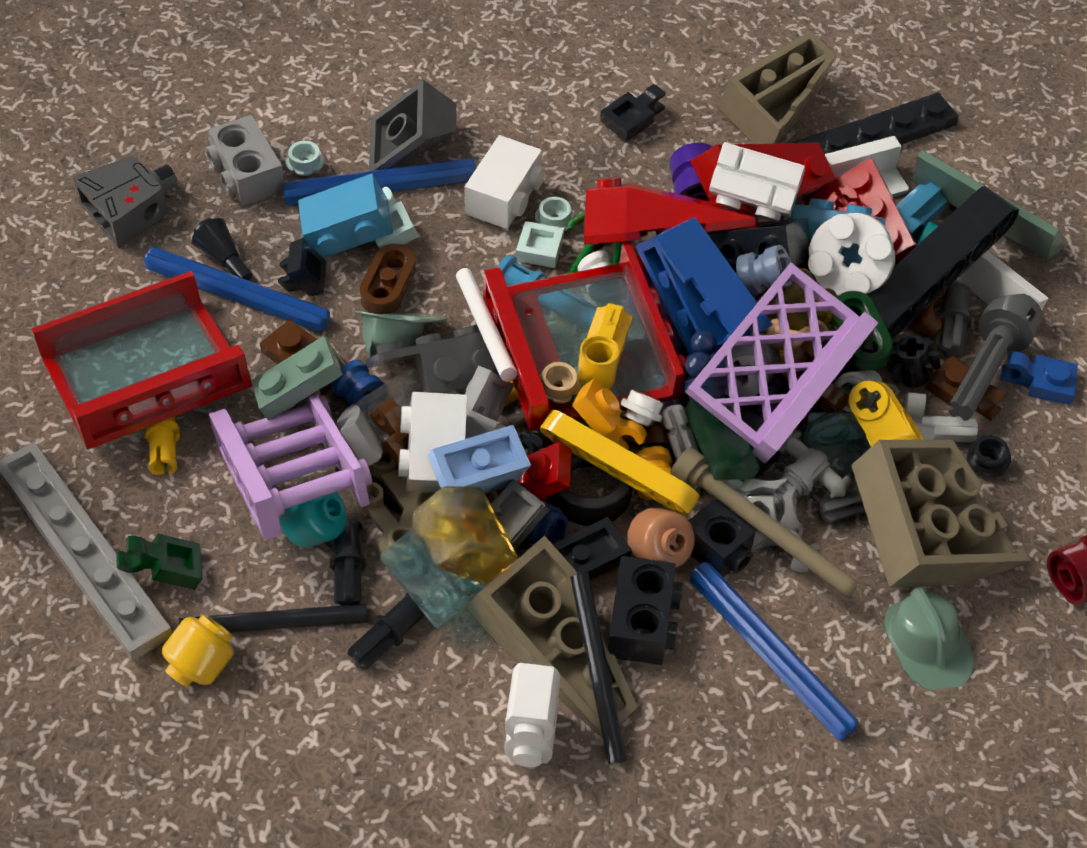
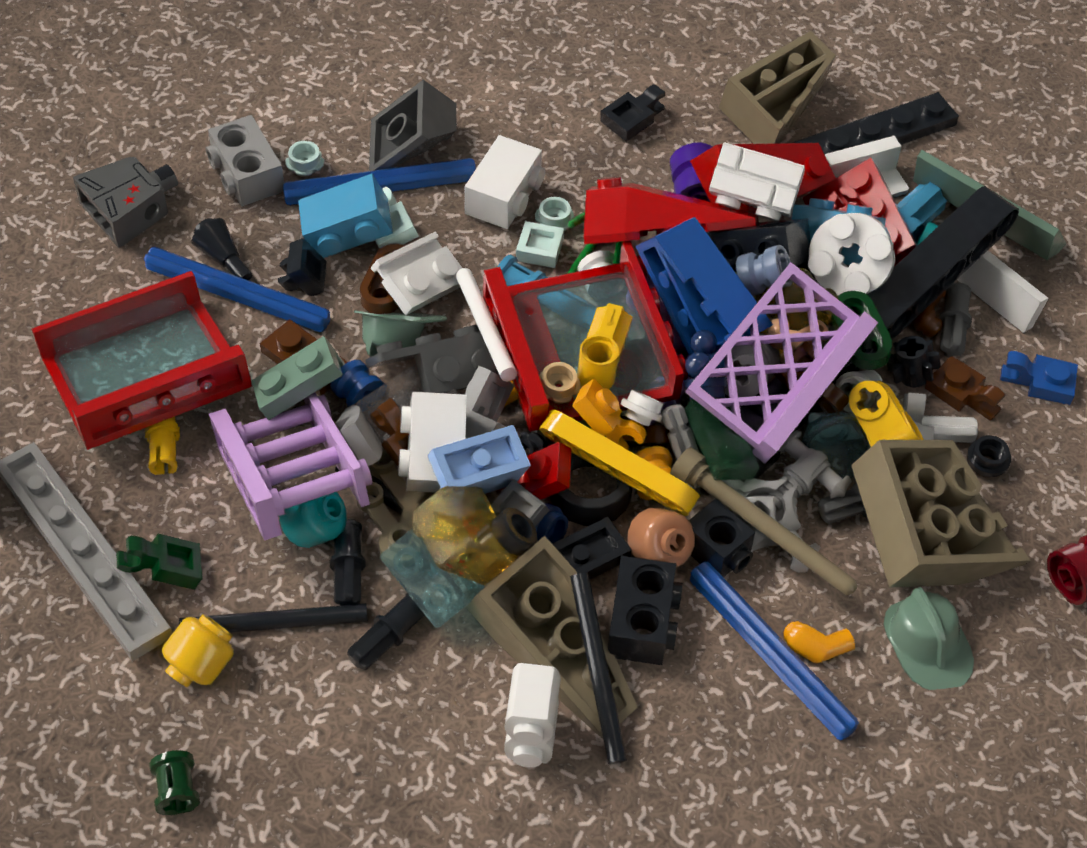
(174, 782): none -> dark green bush
(418, 273): none -> white plate
(514, 531): none -> black tile
(814, 644): none -> light orange arm
(1004, 330): dark grey piece -> none

